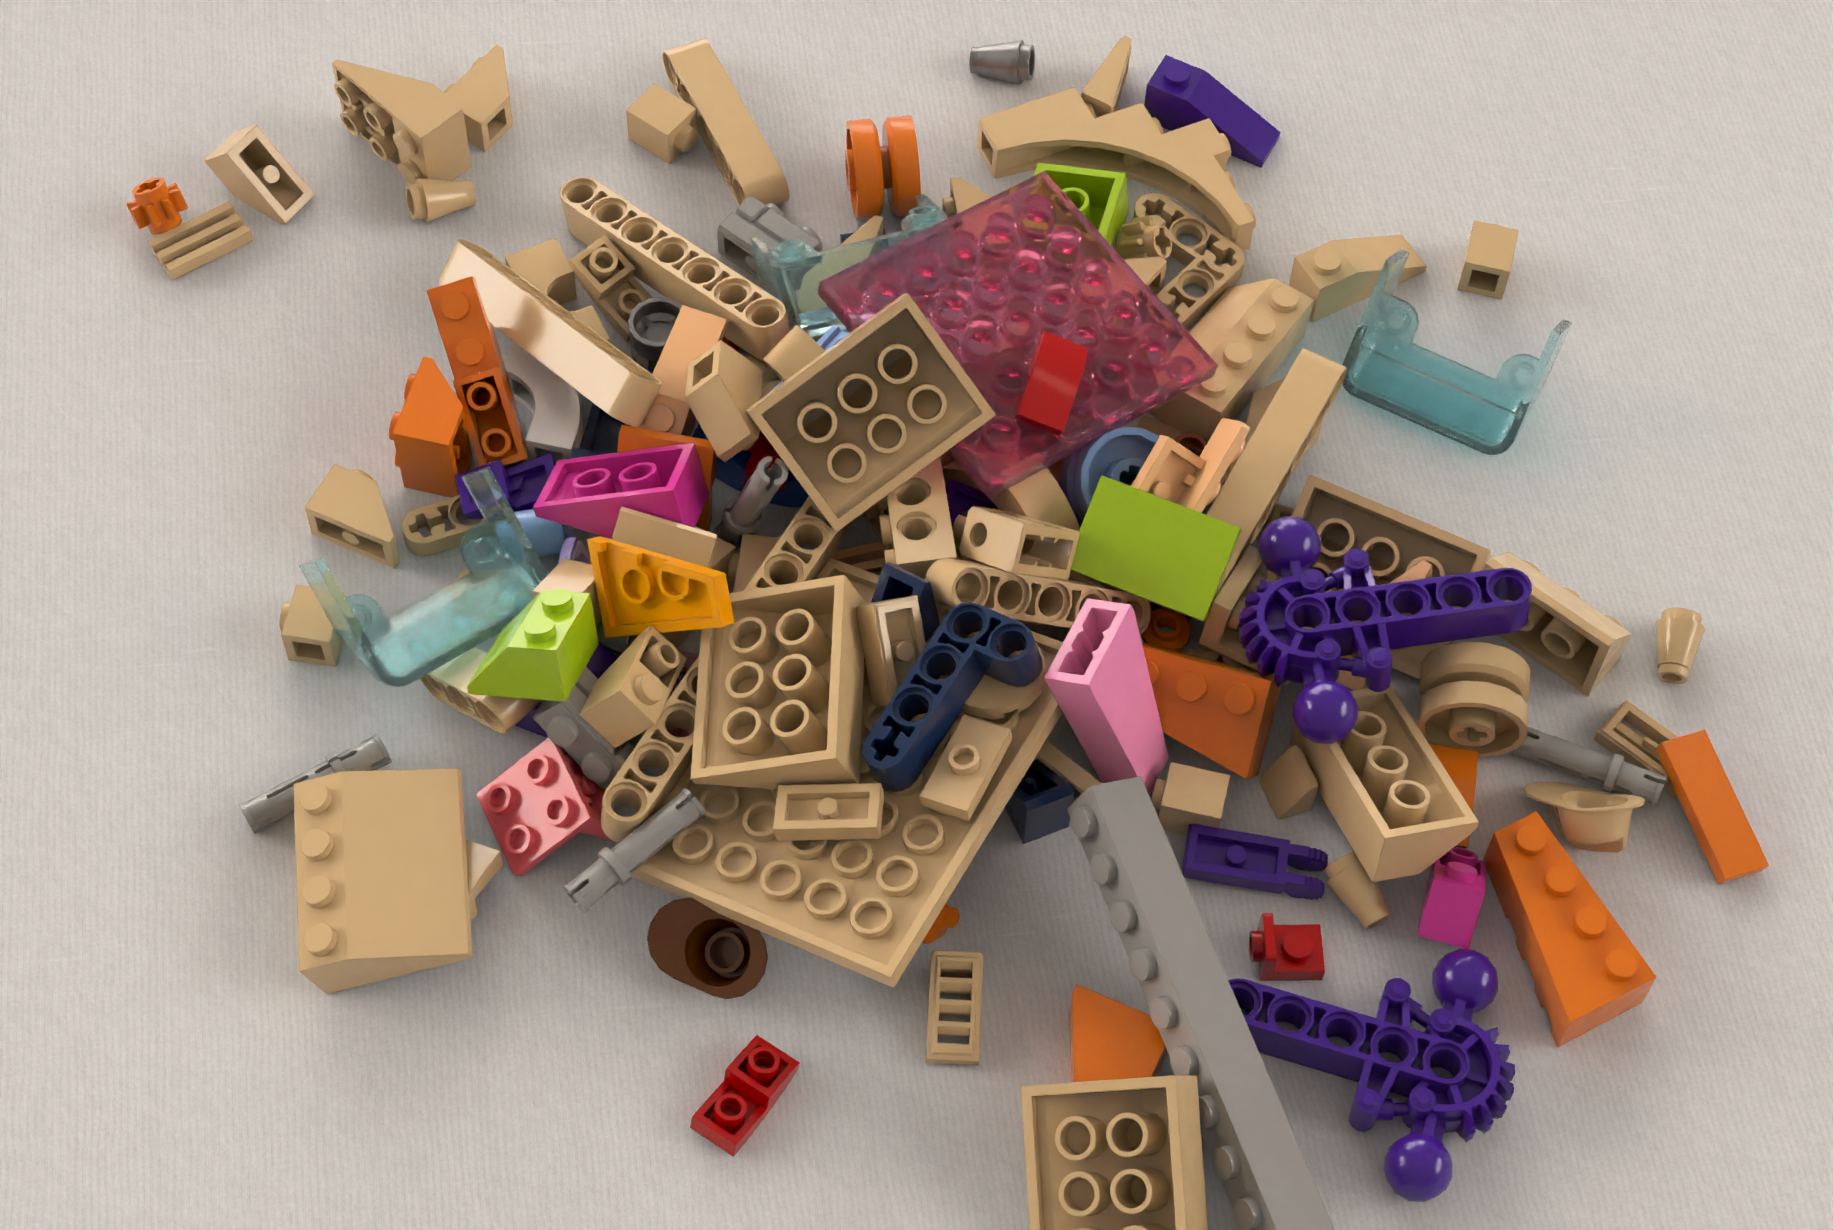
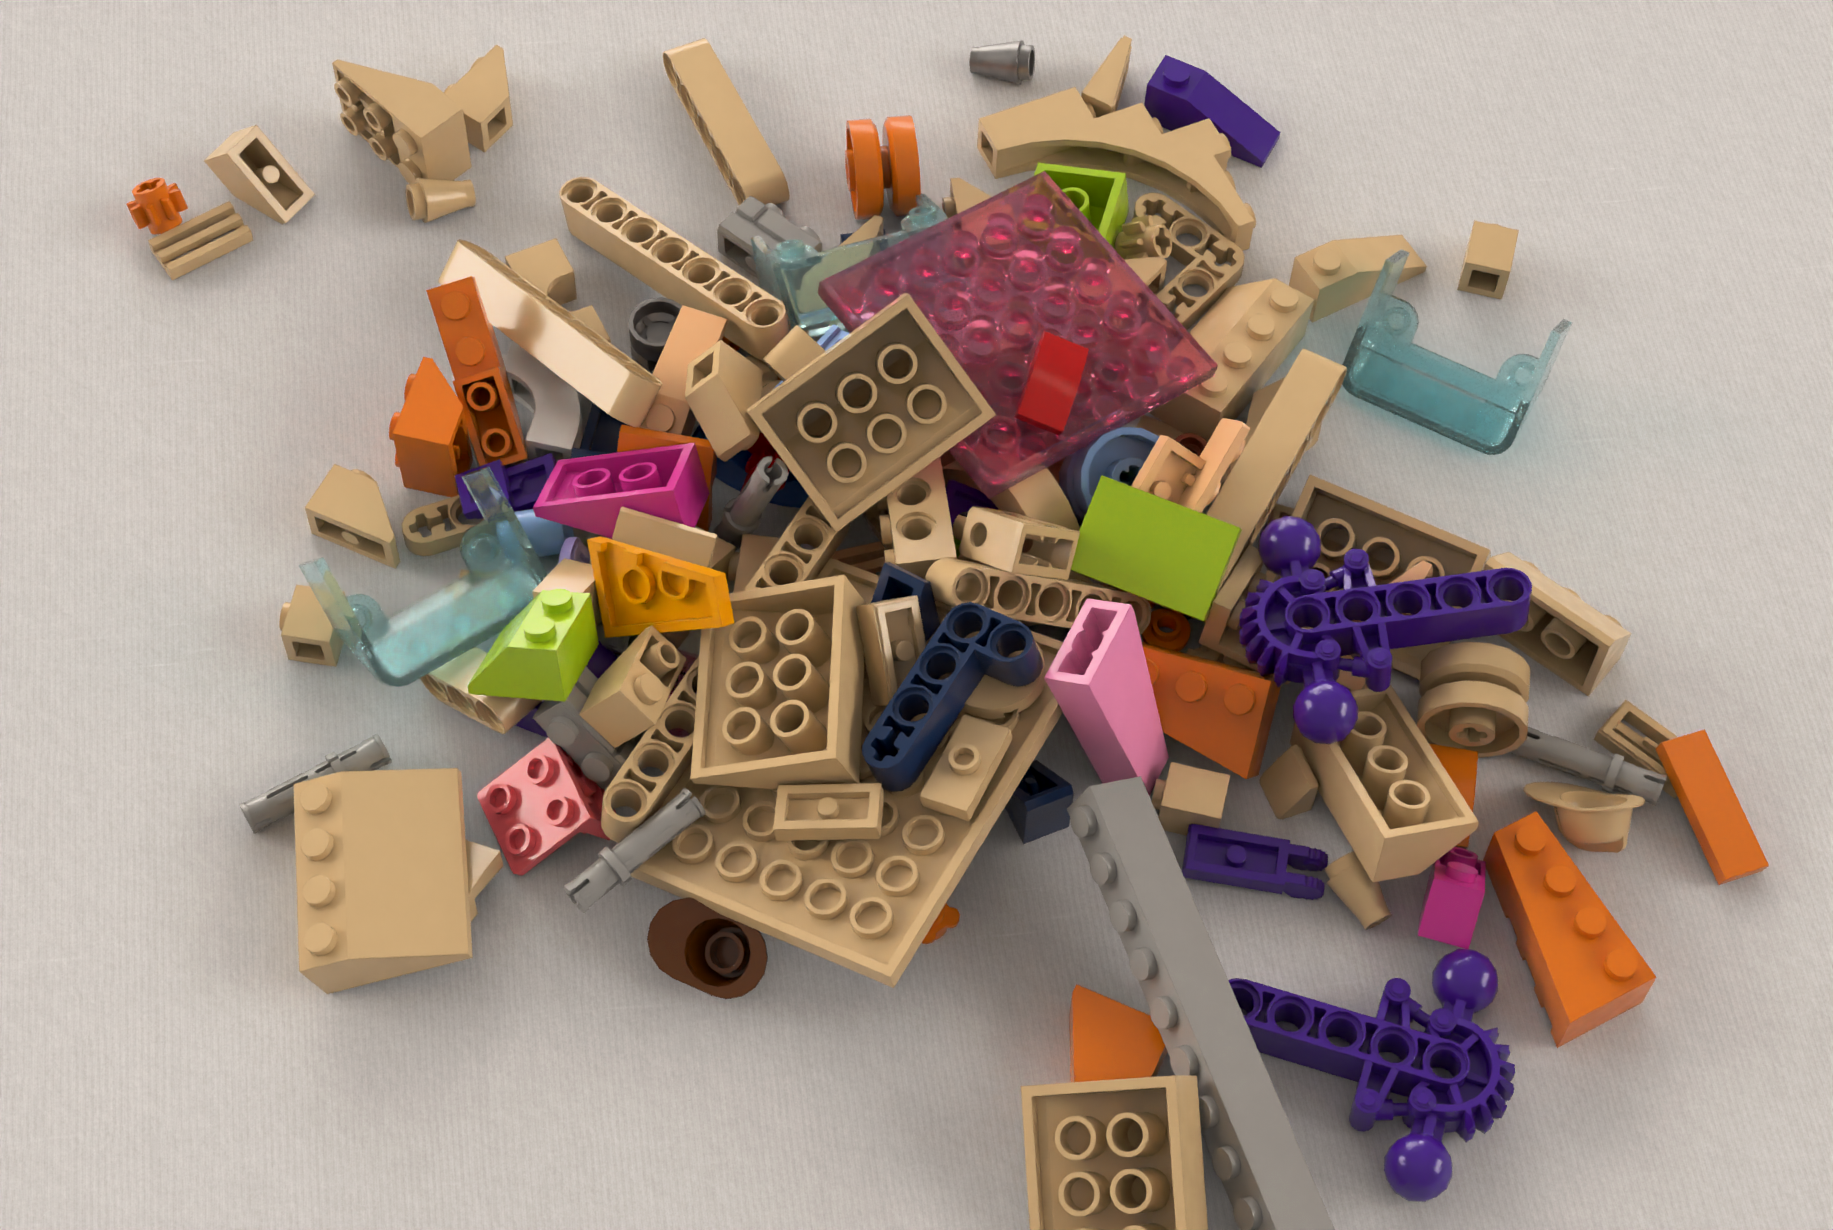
(609, 282): tan slope -> none
(662, 123): tan brick -> none
(745, 1096): red slope -> none
(955, 974): tan slope -> none
(1065, 767): tan tile -> none
(1287, 951): red bracket -> none
(1677, 643): tan cone -> none

